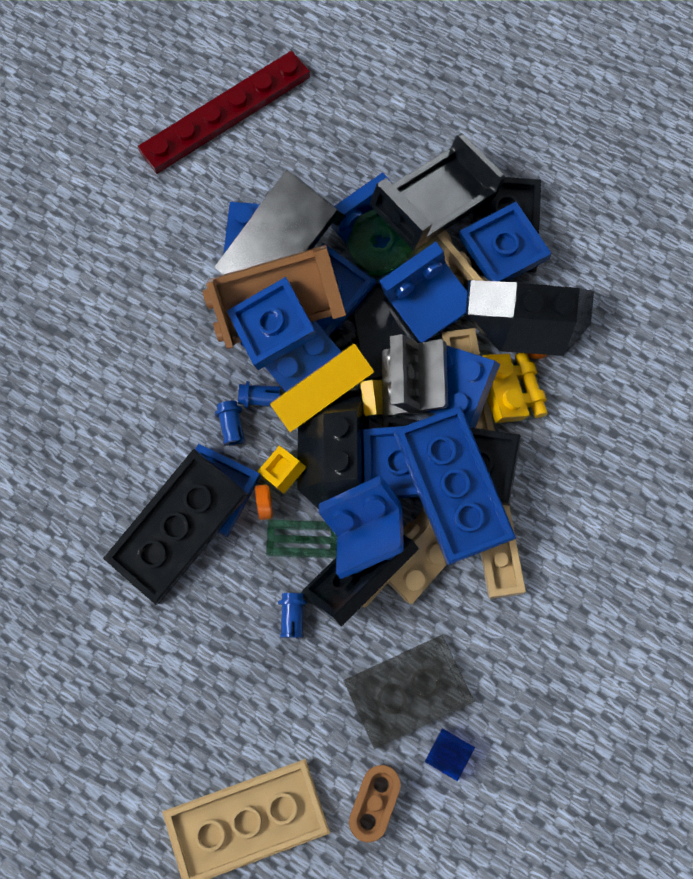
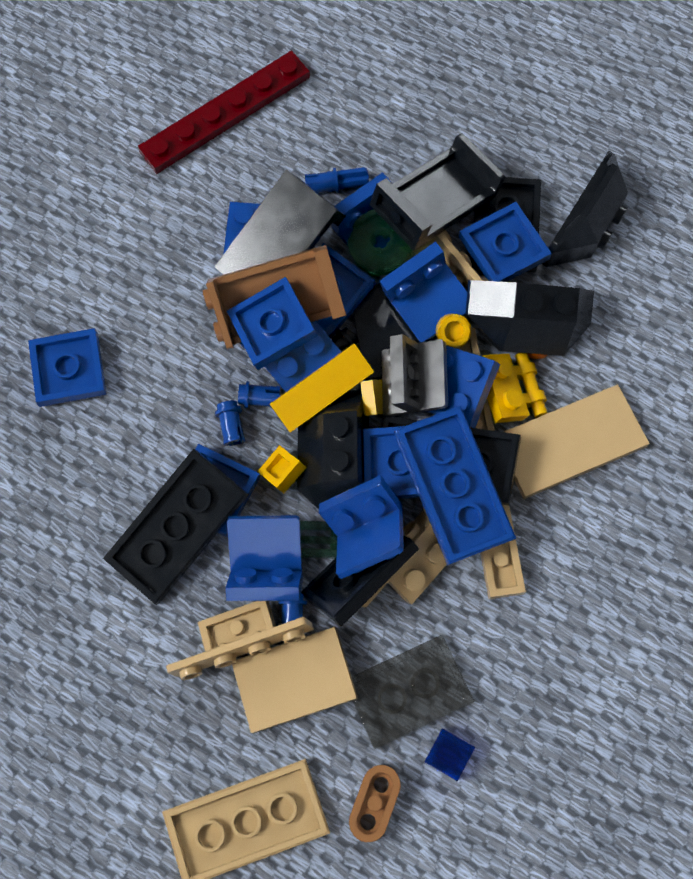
(67, 367): none -> blue plate
(236, 633): none -> tan bracket
(264, 502): orange tile -> none
(264, 558): none -> blue bracket
(294, 680): none -> tan tile
(337, 180): none -> blue axle
(453, 330): none -> yellow tile
(576, 440): none -> tan tile
(591, 216): none -> black wedge

